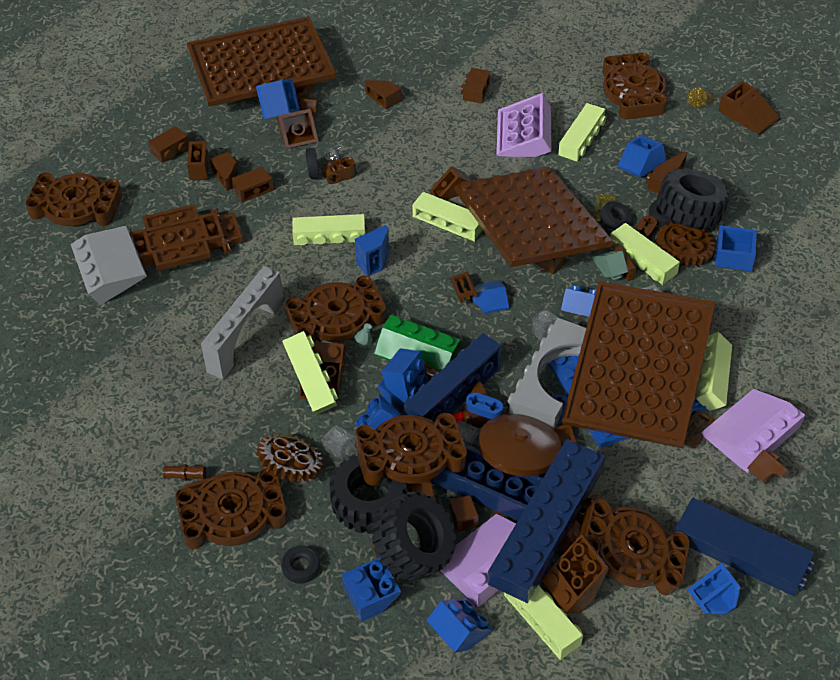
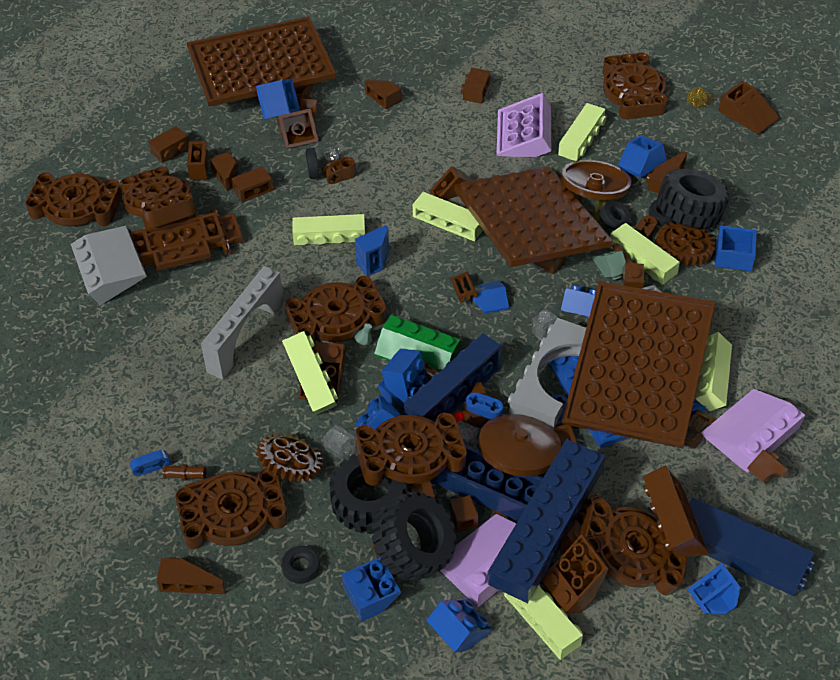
(149, 462): none -> blue beam
(157, 197): none -> reddish brown piece
(184, 577): none -> reddish brown slope
(596, 179): none -> reddish brown dish
(633, 275): none -> reddish brown slope
(674, 513): none -> reddish brown slope

